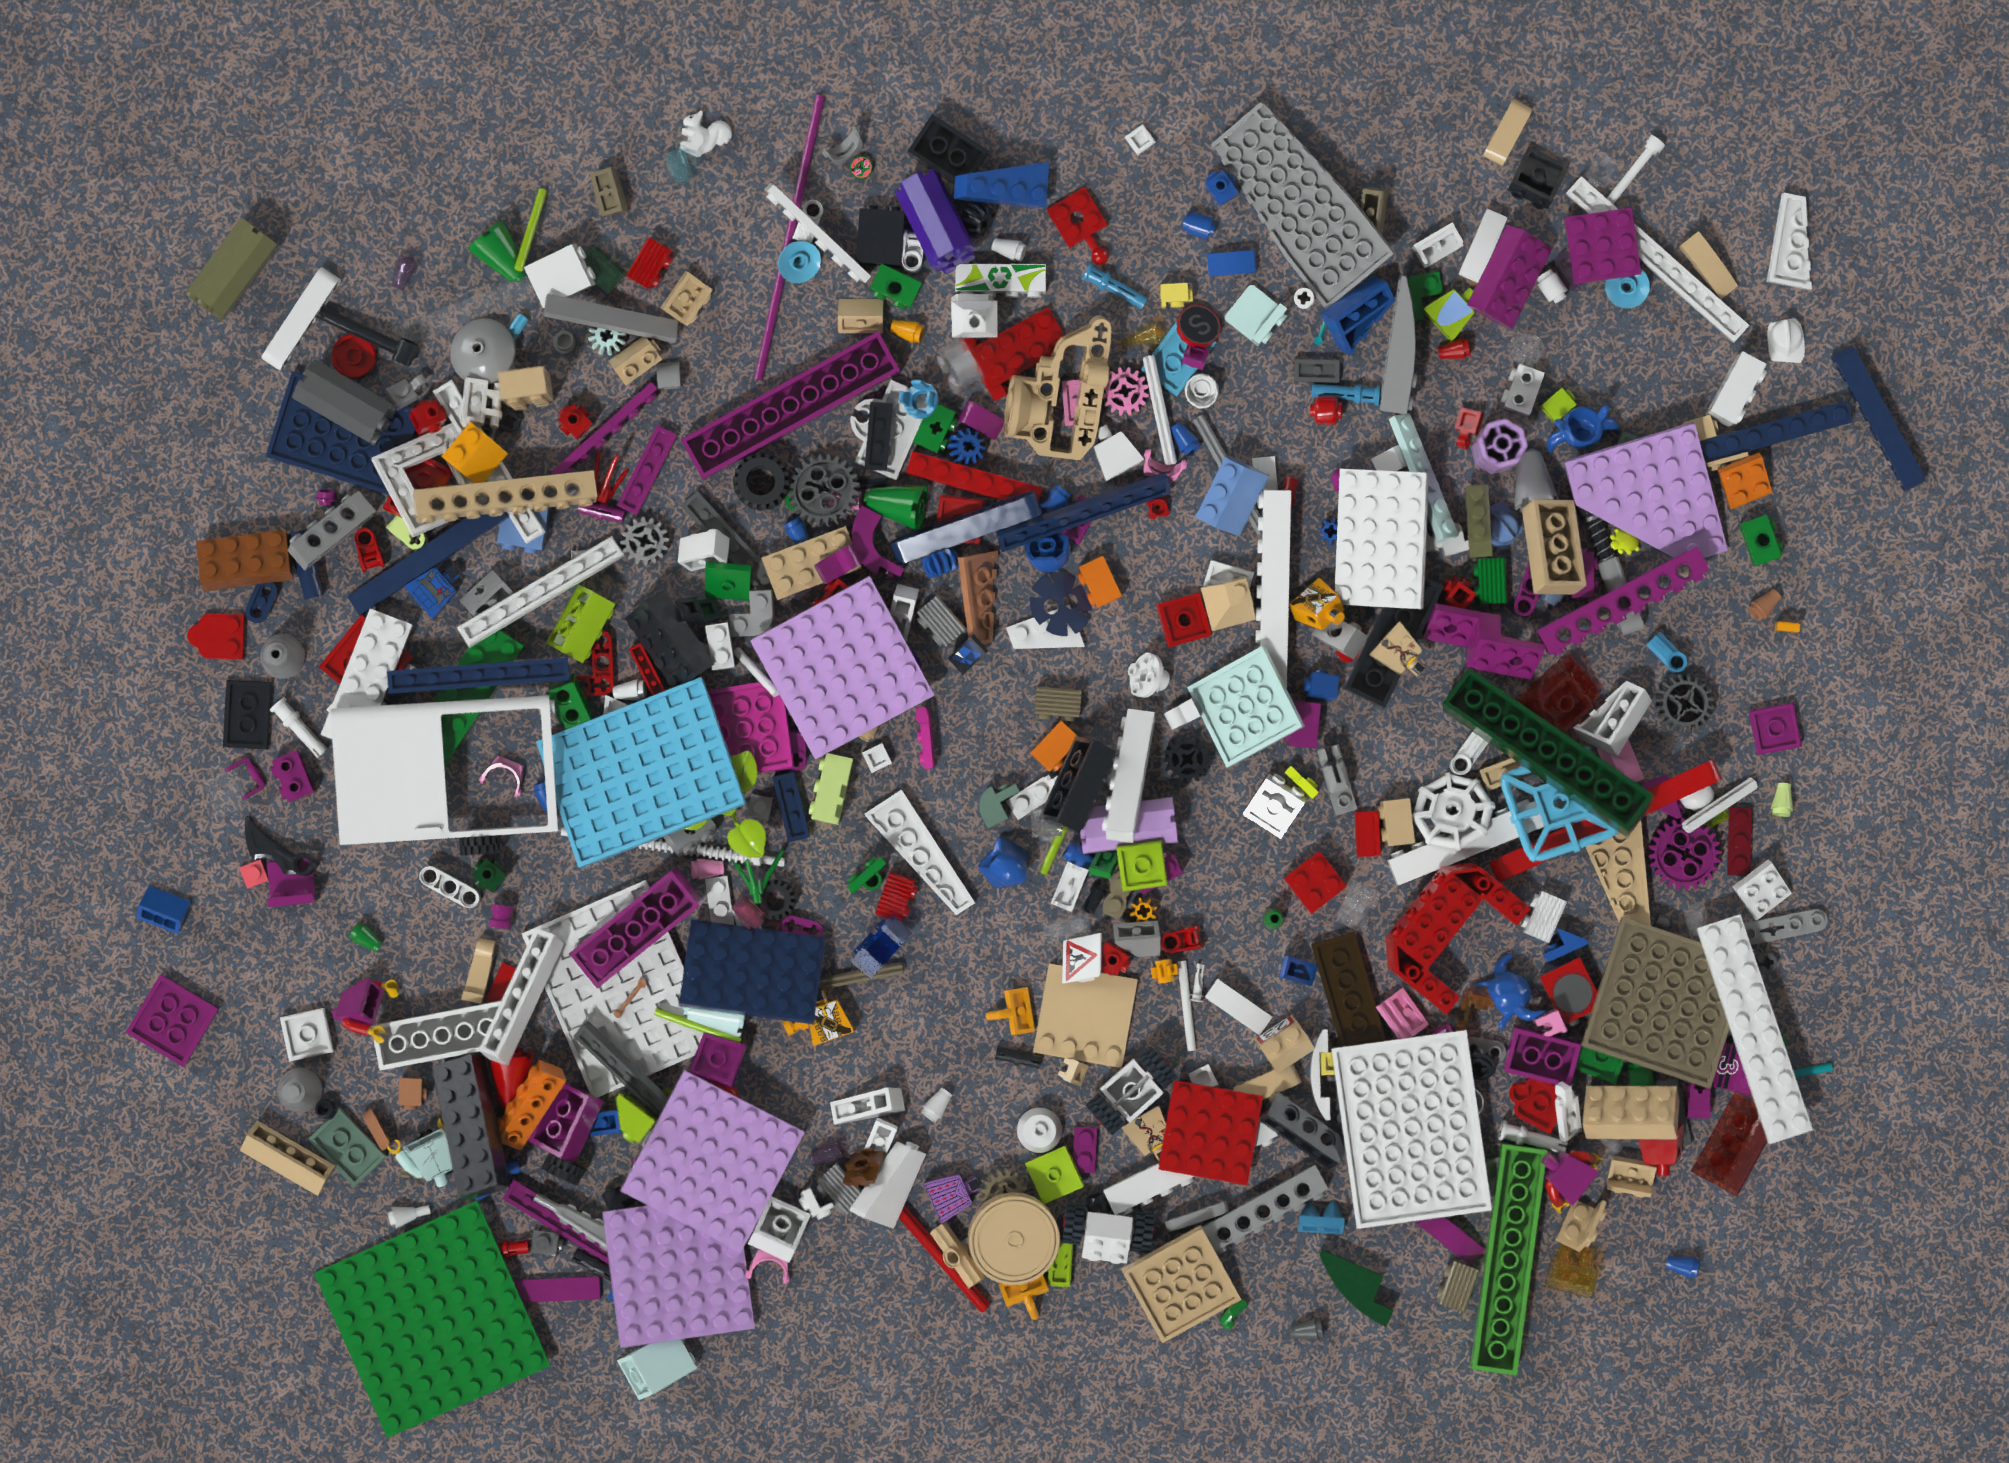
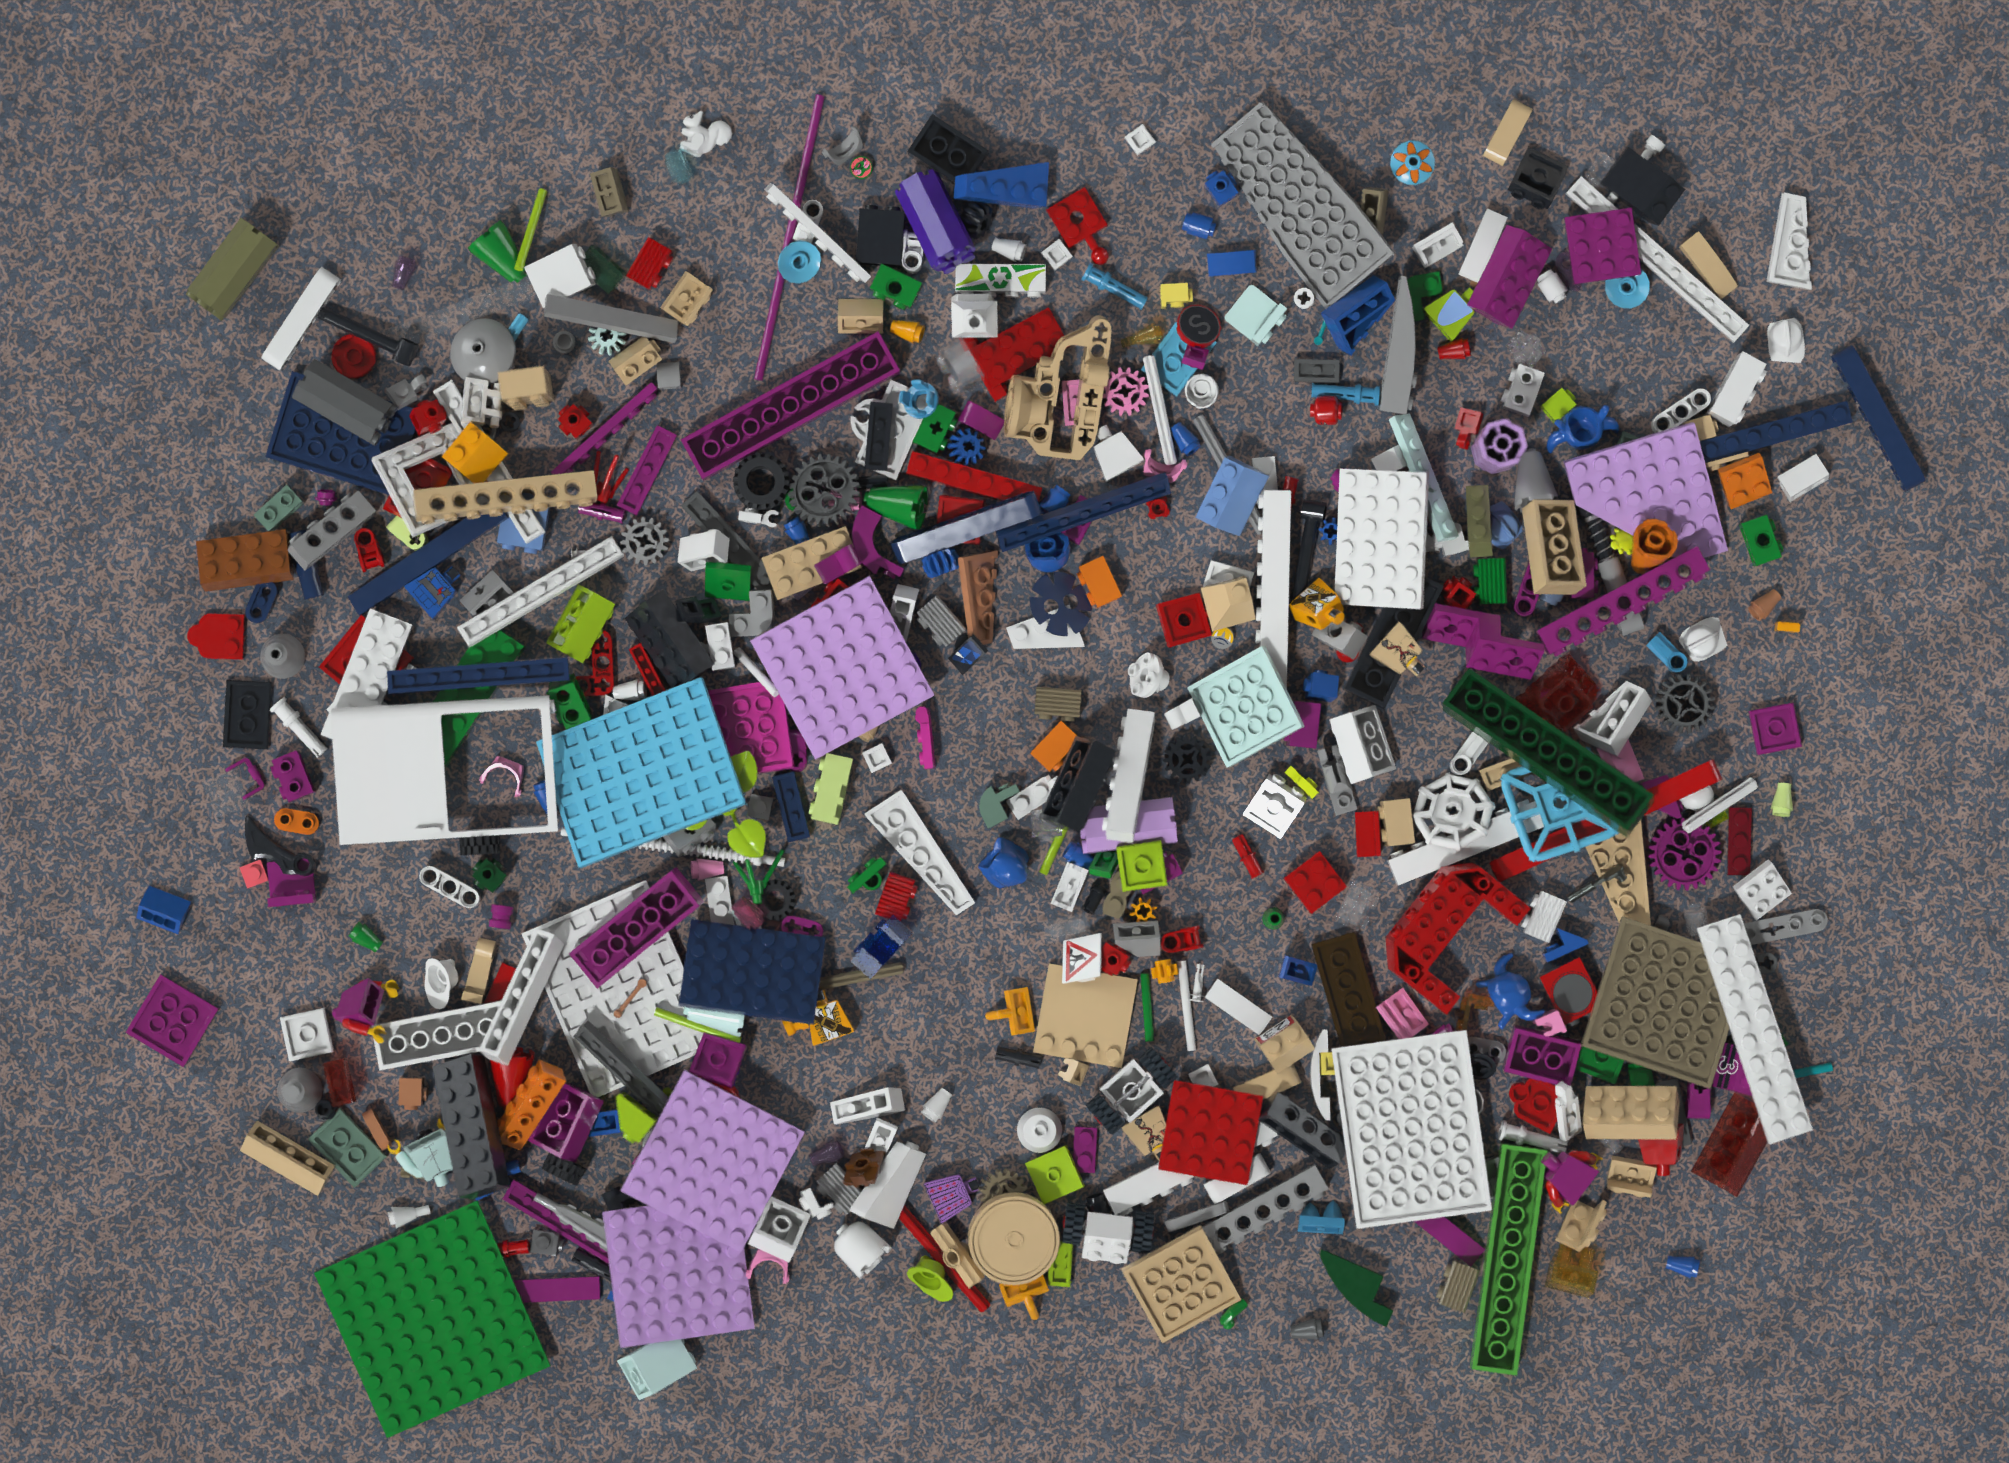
(279, 508): none -> sand green brick
(296, 821): none -> orange plate
(339, 1082): none -> clear red brick
(439, 980): none -> white piece
(752, 516): none -> white plate
(860, 1247): none -> white cylinder
(930, 1279): none -> lime piece
(1056, 254): none -> white plate
(1147, 1007): none -> green bar
(1221, 1190): none -> white beam
(1222, 638): none -> tile
(1247, 856): none -> red axle
(1312, 512): none -> black piece
(1362, 744): none -> white brick
(1412, 174): none -> medium azure dish
(1617, 872): none -> pearl dark grey piece
(1642, 186): none -> black slope
(1652, 545): none -> orange cone
(1690, 407): none -> white beam
(1703, 639): none -> white piece
(1803, 477): none -> white hinge

